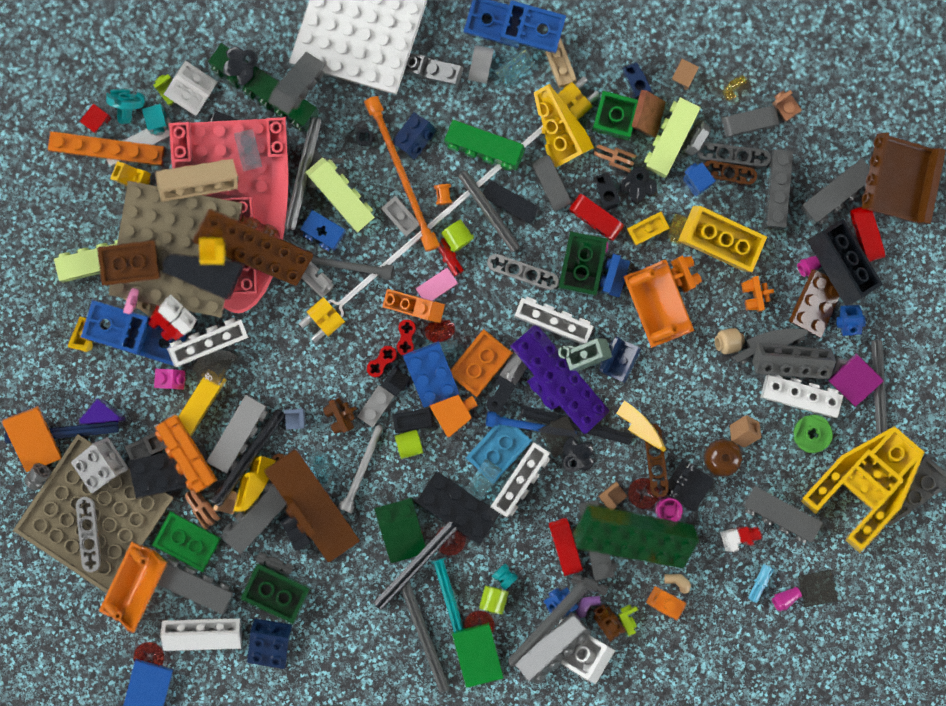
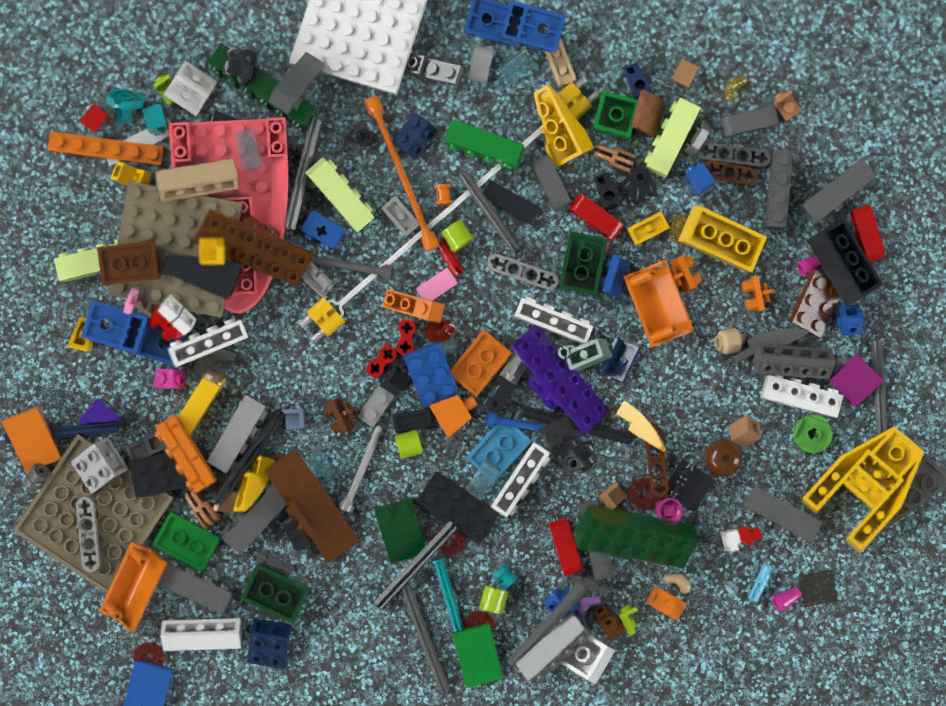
(903, 179): reddish brown panel -> none

